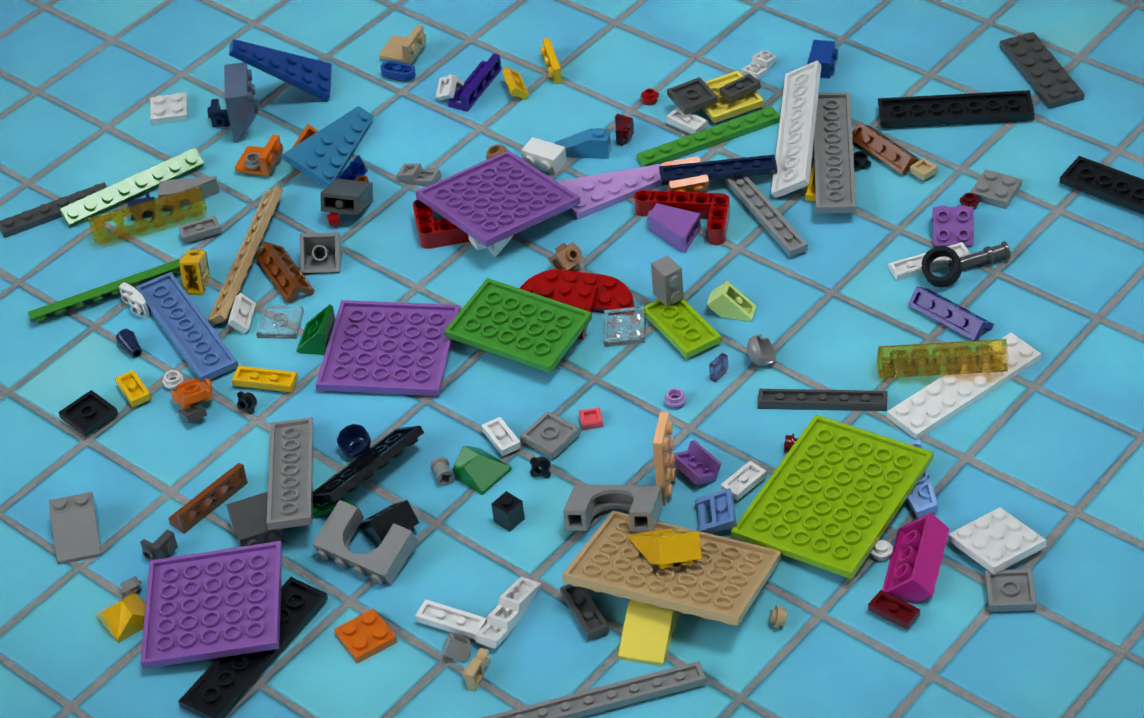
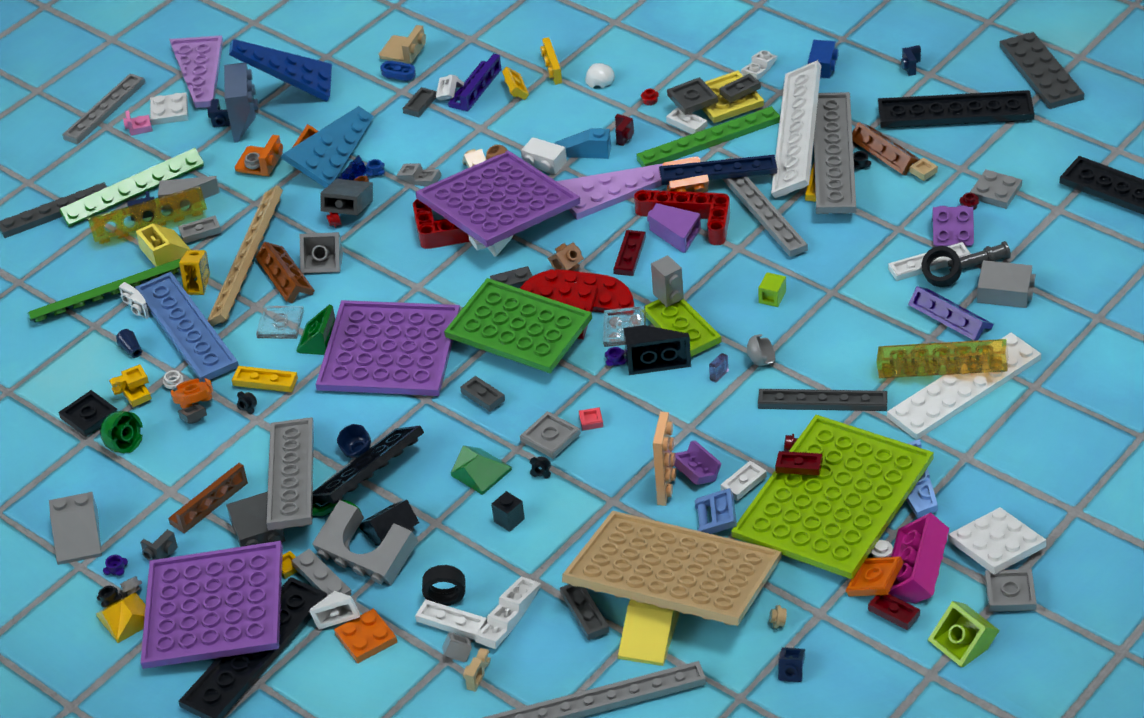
(103, 108): none -> light grey tile
(108, 596): none -> black plate
(115, 565): none -> dark purple plate
(121, 431): none -> green cylinder
(130, 378): none -> yellow plate
(138, 124): none -> bright pink bracket
(160, 244): none -> light yellow slope
(199, 65): none -> lavender wing
(241, 313): white plate -> none
(287, 568): none -> yellow tile
(319, 574): none -> light grey plate
(334, 610): none -> white slope
(375, 168): none -> blue plate
(419, 102): none -> dark grey tile
(443, 474): light grey bush -> none
(448, 574): none -> black tyre
(473, 157): none -> bracket
(482, 393): none -> dark grey plate
(501, 436): white plate -> none
(514, 277): none -> dark grey plate
(588, 500): light grey arch -> none
(600, 75): none -> white hair
(615, 356): none -> dark purple plate
(629, 252): none -> dark red tile
(655, 349): none -> black slope
(668, 546): yellow slope -> none
(675, 397): lavender plate -> none
(731, 303): yellowish green slope -> none
(772, 289): none -> lime panel
(791, 664): none -> dark blue bracket
(799, 463): none -> dark red plate
(875, 576): none -> orange plate
(910, 57): none -> dark blue bracket
(962, 634): none -> lime slope
(1005, 284): none -> light grey brick

